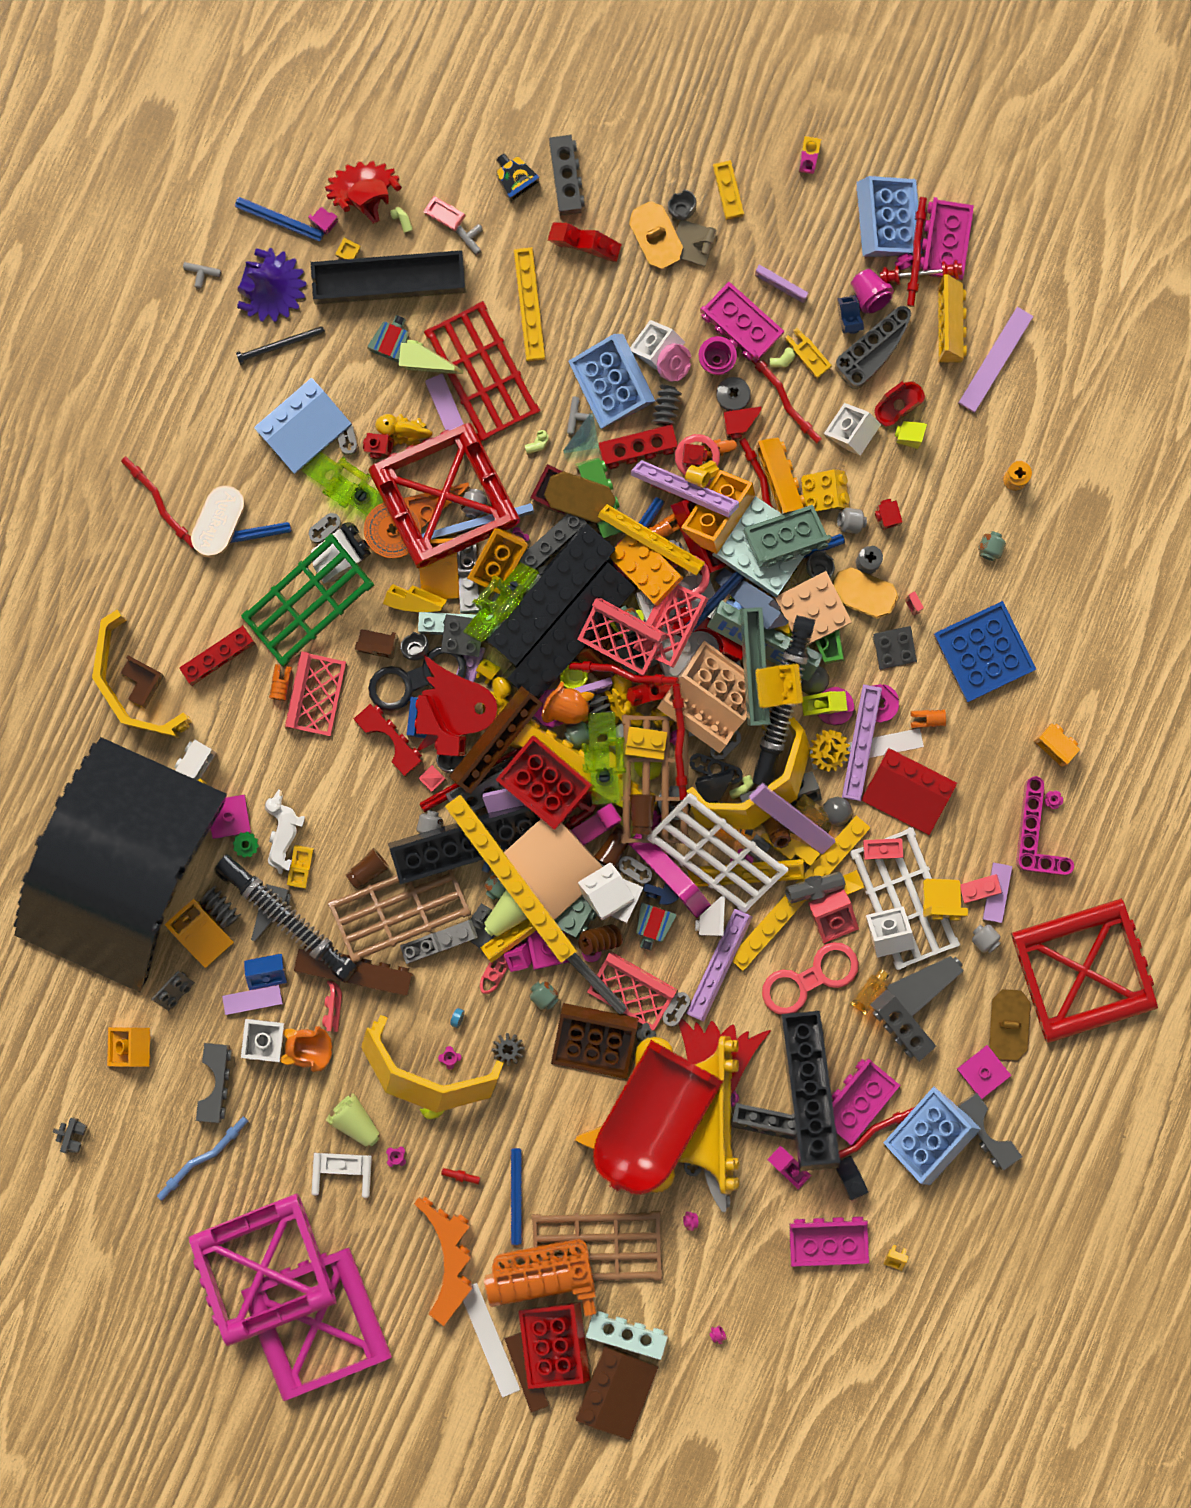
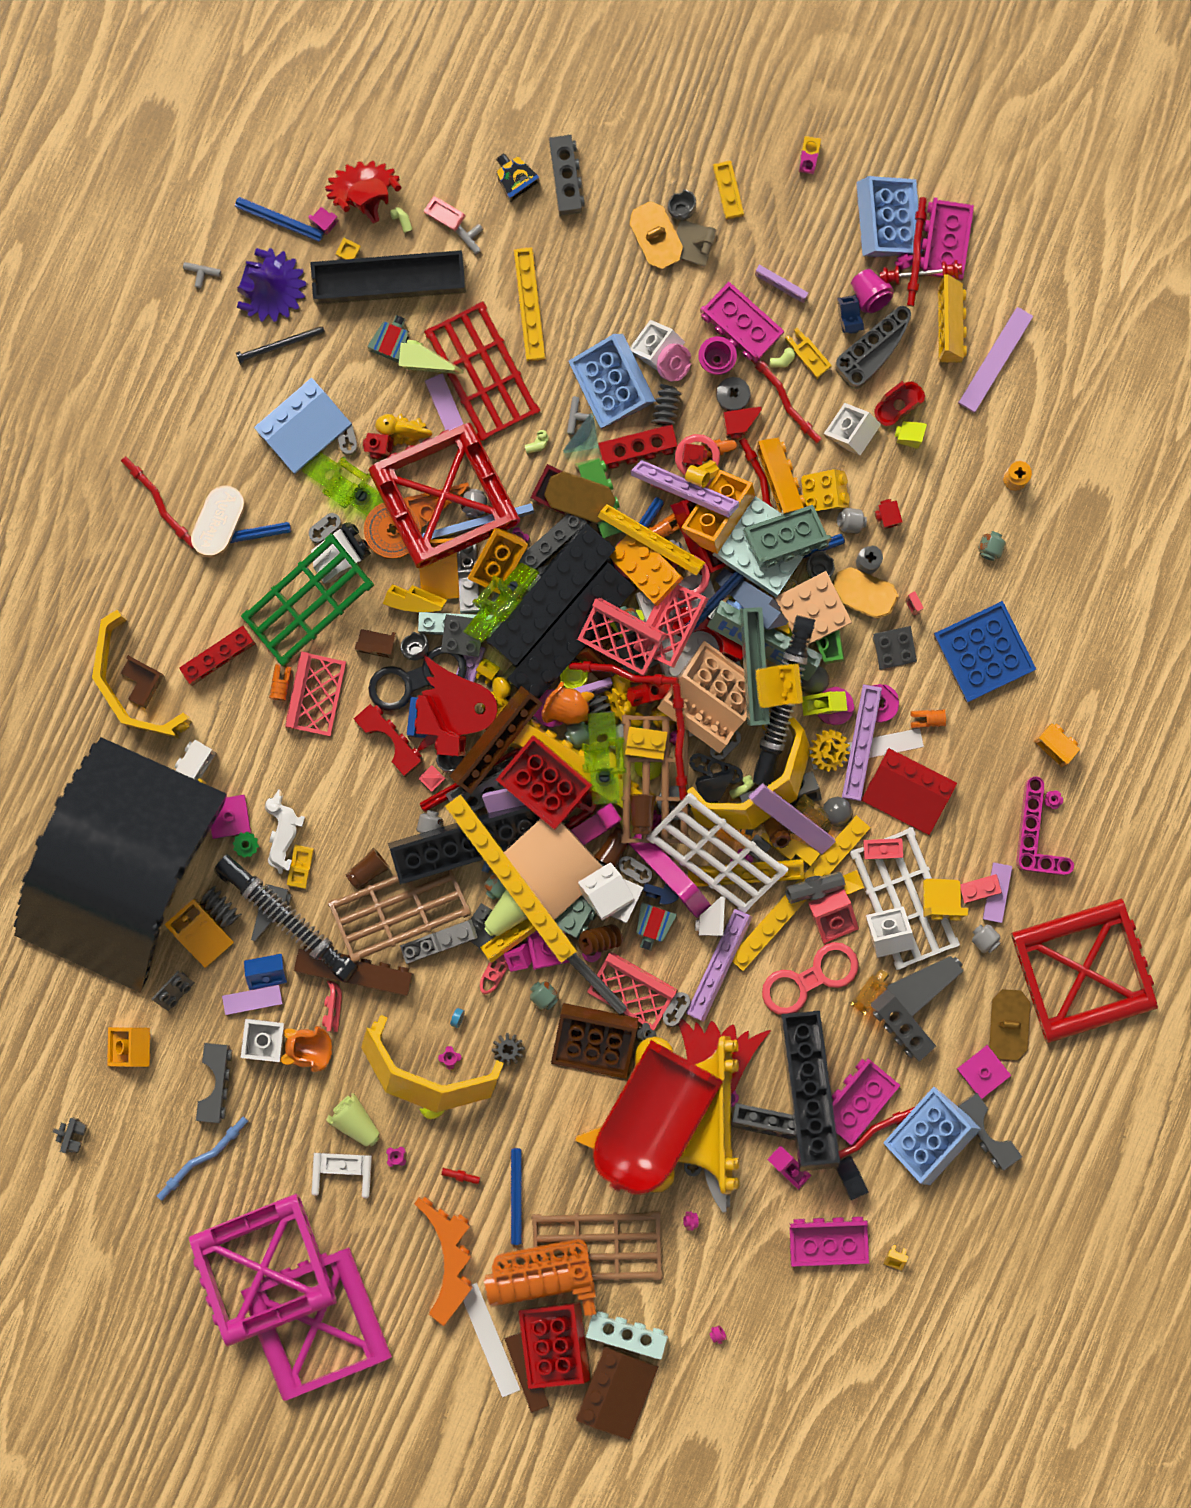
(584, 240): red arch -> none

